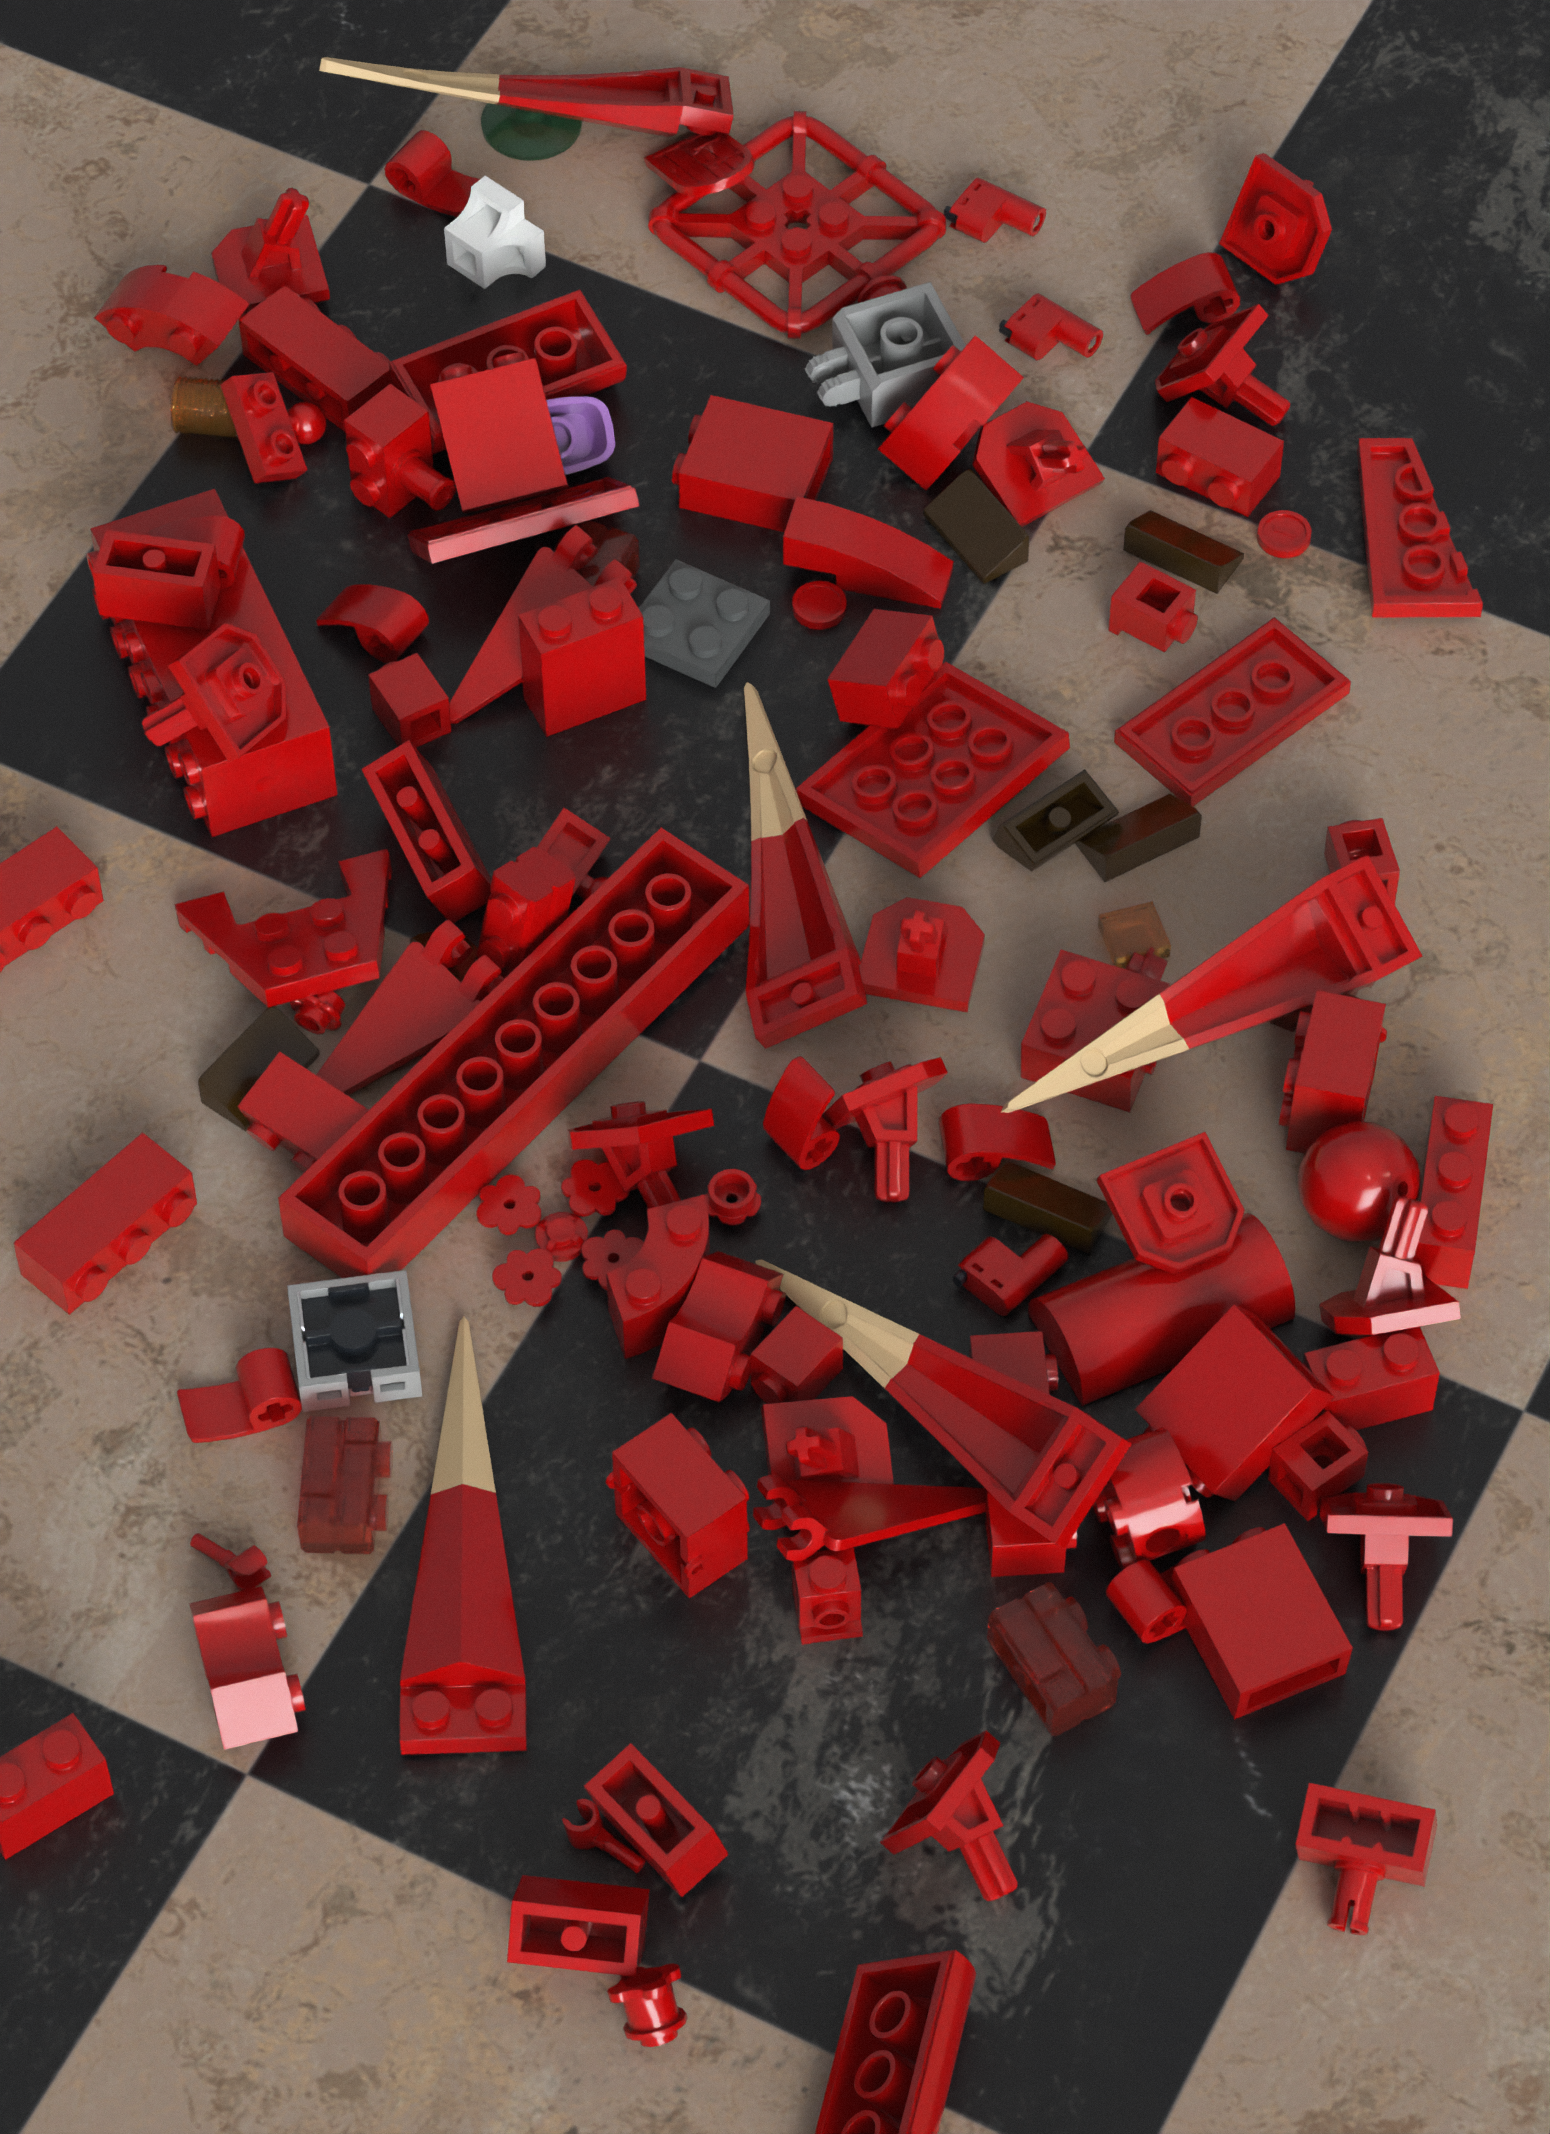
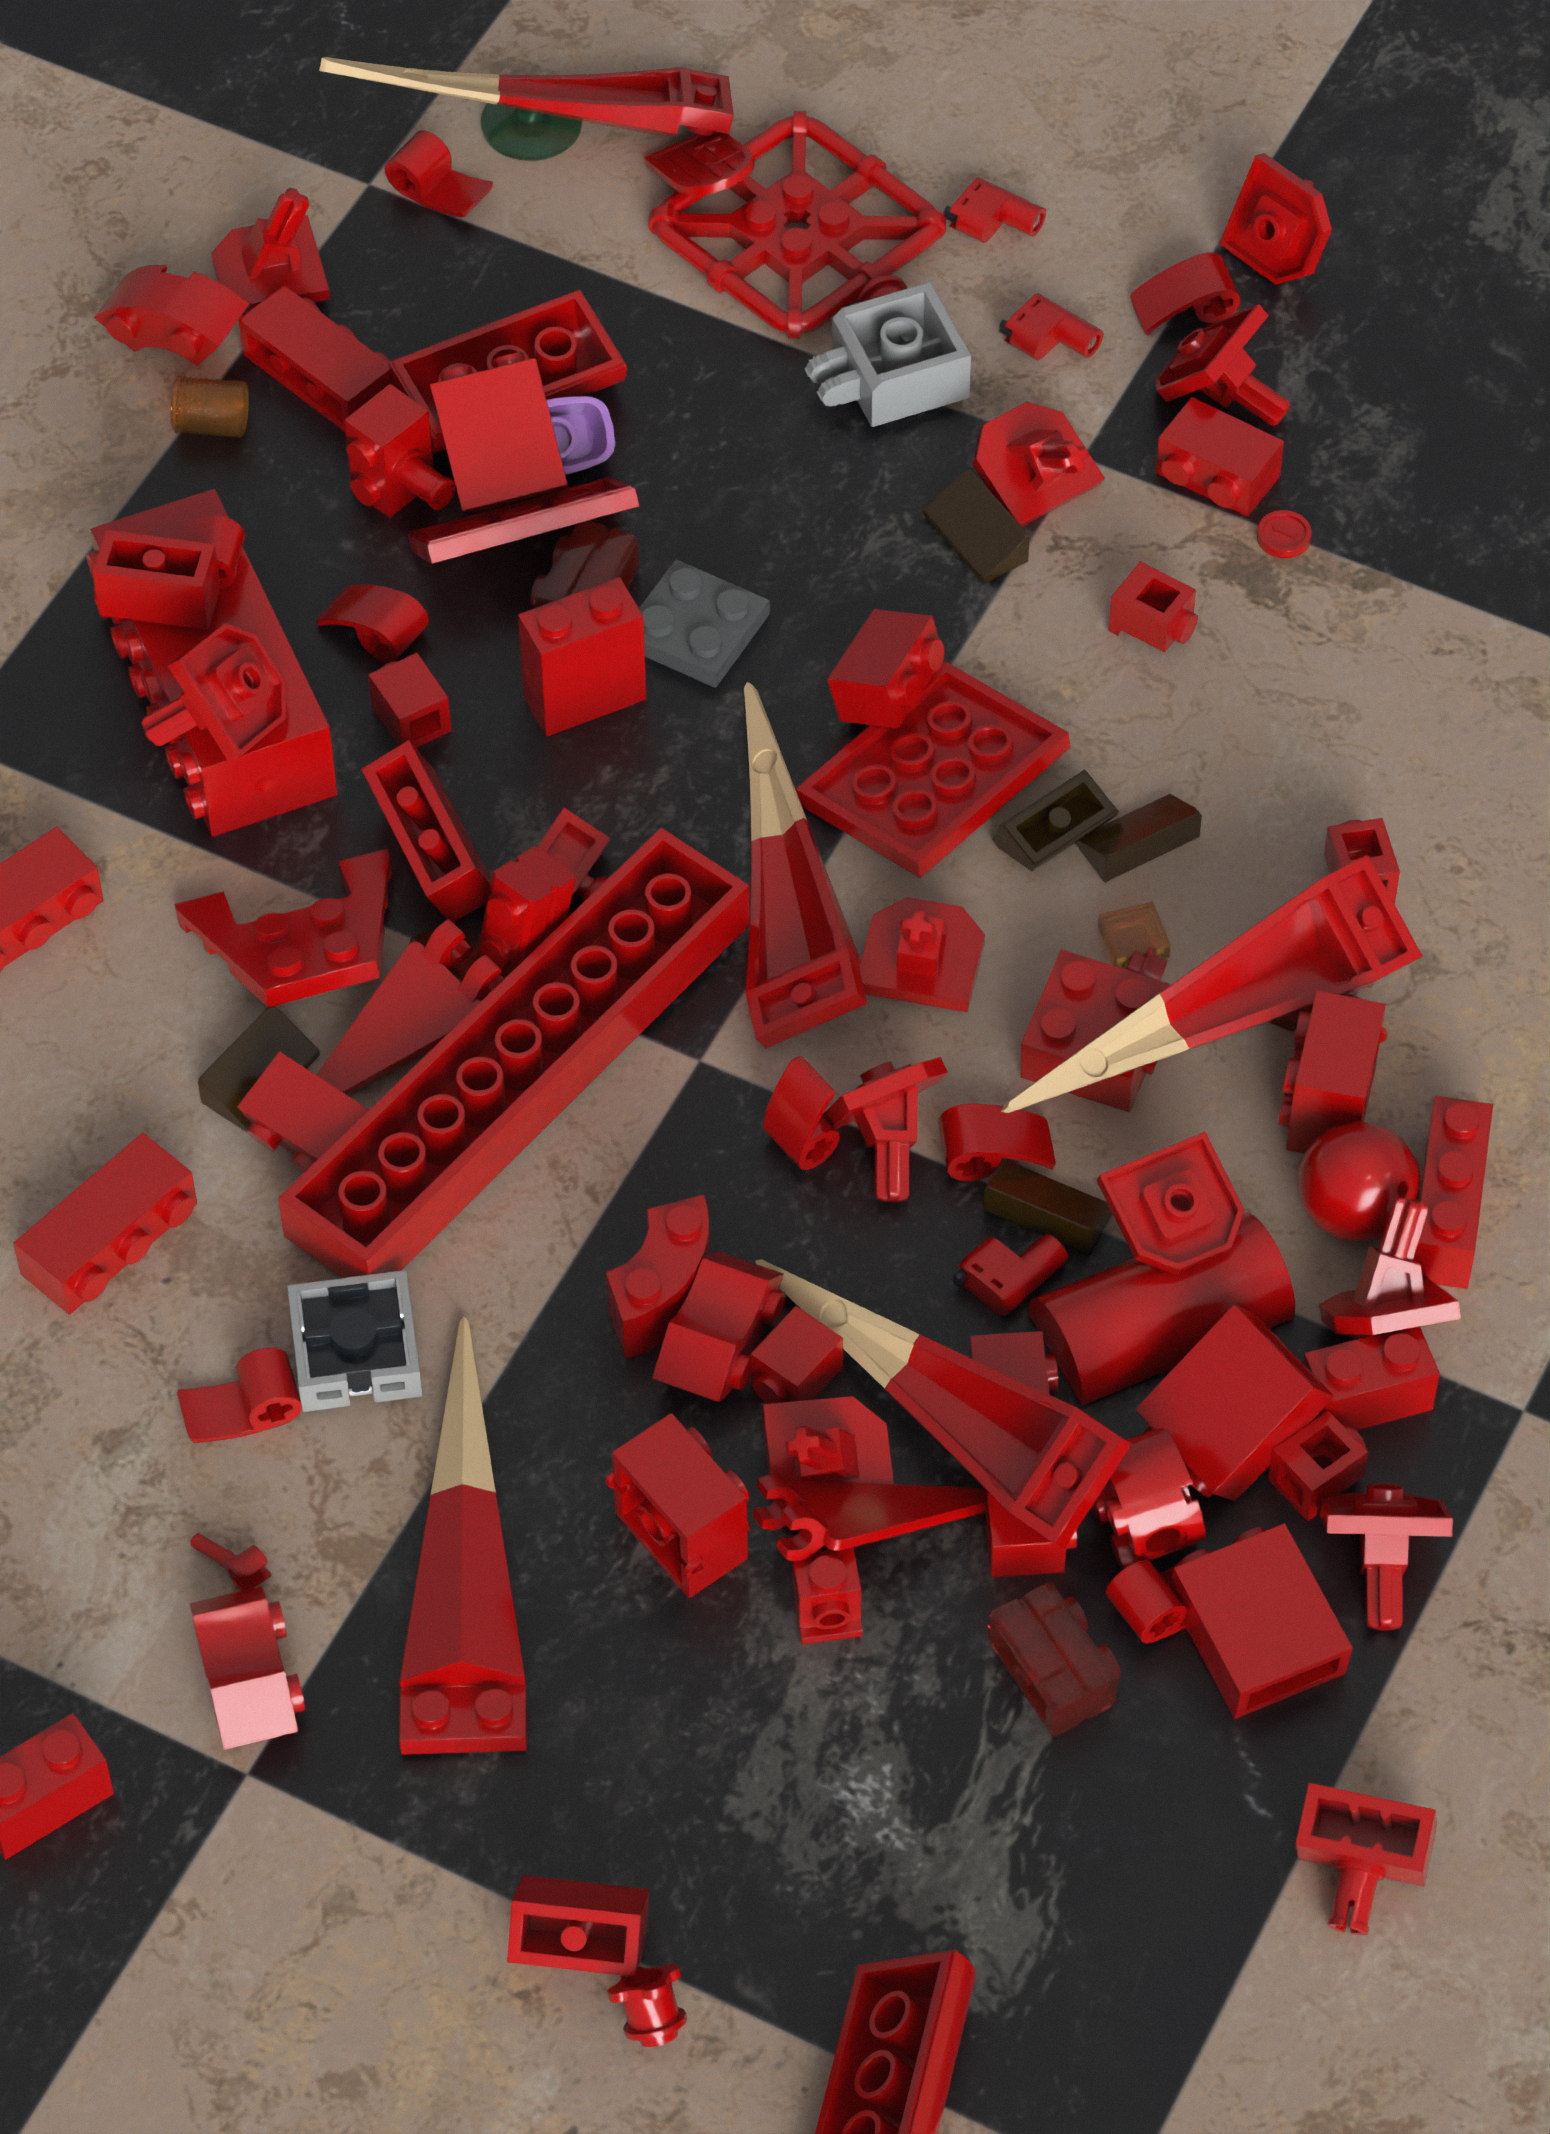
(268, 430): red plate -> none
(319, 1012): red plate -> none
(341, 1485): clear red brick -> none
(494, 237): white brick -> none
(546, 580): red flag -> none
(558, 1235): red plant -> none
(594, 1835): red hand -> none
(641, 1146): red piece -> none
(656, 1820): red brick -> none
(732, 1184): red plate -> none
(752, 462): red brick -> none
(819, 605): red piece -> none
(865, 554): red slope -> none
(950, 412): red brick -> none
(958, 1814): red piece -> none
(1181, 550): dark brown slope -> none
(1232, 712): red tile -> none
(1408, 538): red wing -> none

